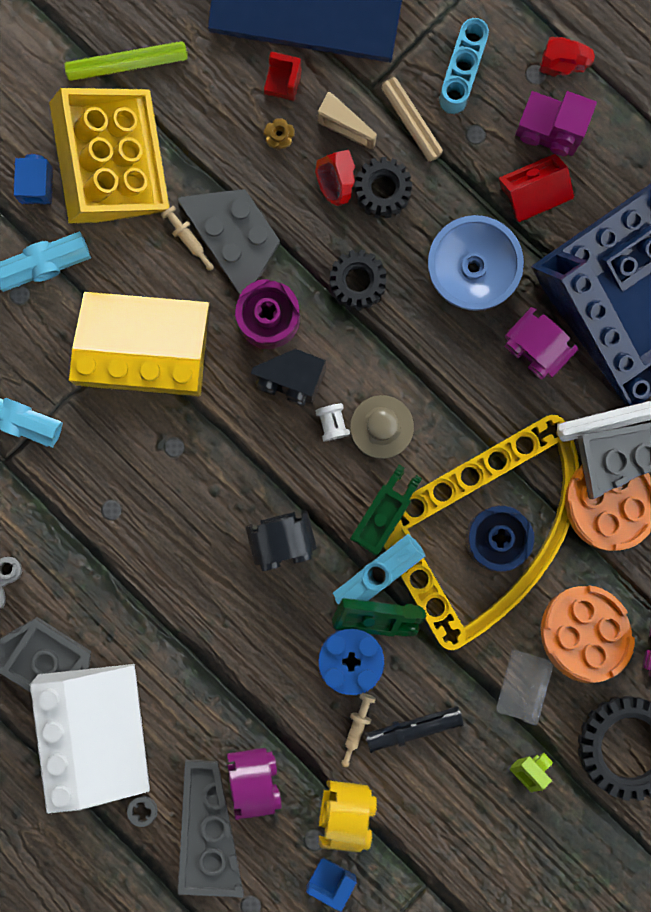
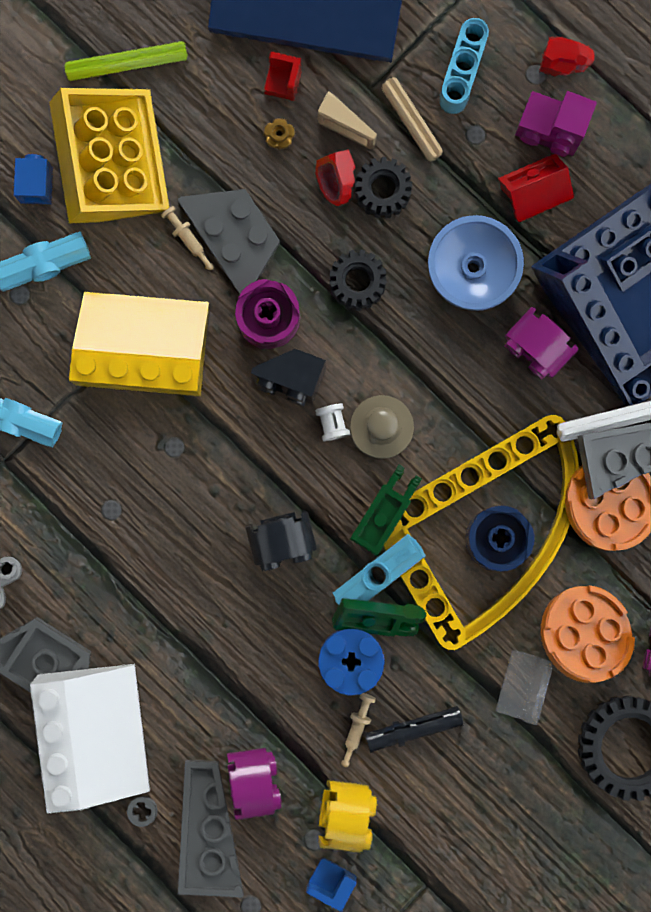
(532, 772): lime tile -> none

